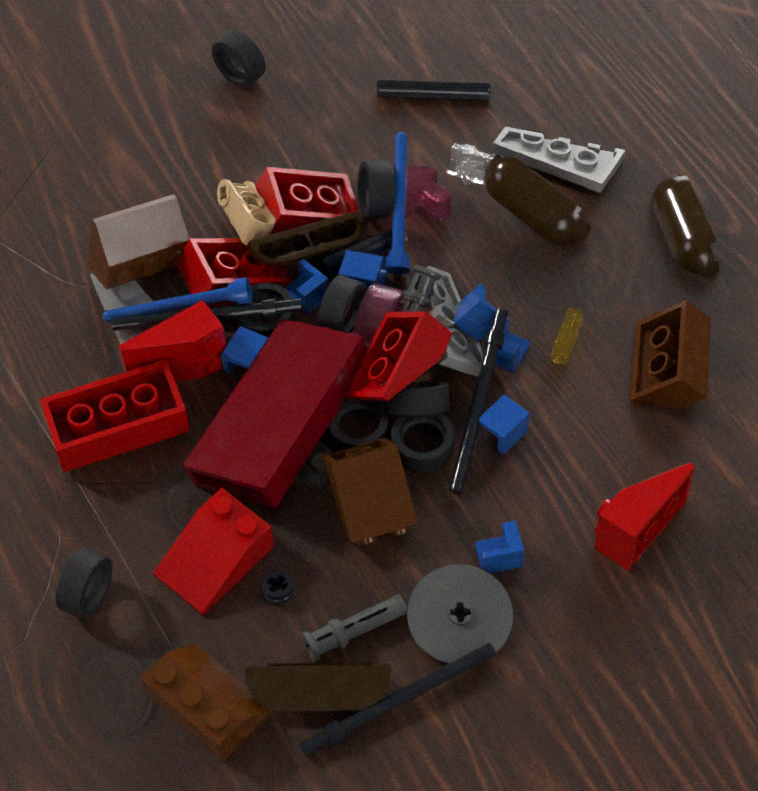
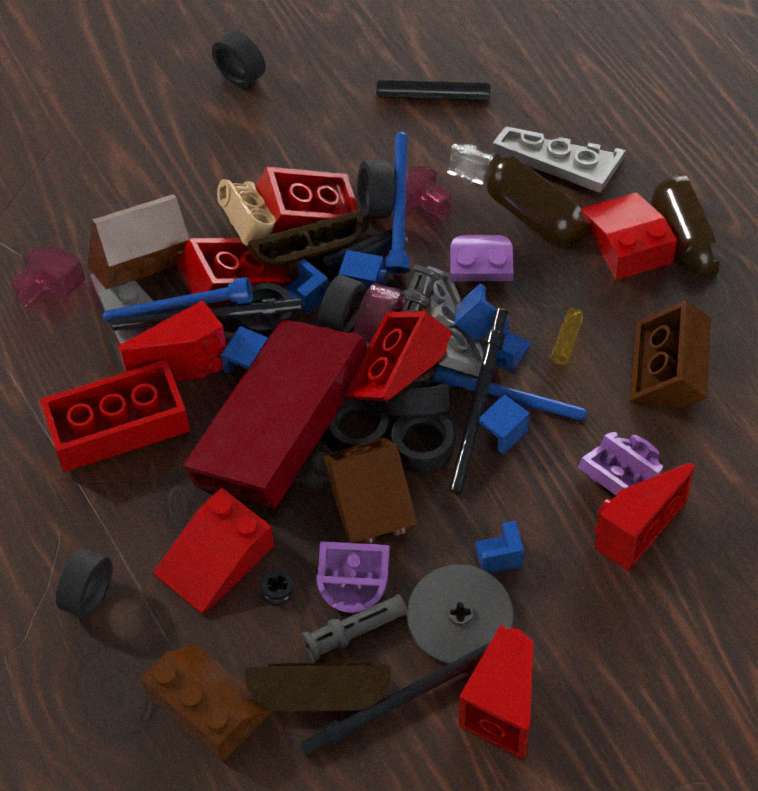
(47, 268): none -> clear pink brick
(353, 574): none -> medium lavender slope
(452, 378): none -> blue piece
(481, 258): none -> medium lavender slope
(499, 693): none -> red slope
(621, 462): none -> medium lavender slope
(630, 235): none -> red slope

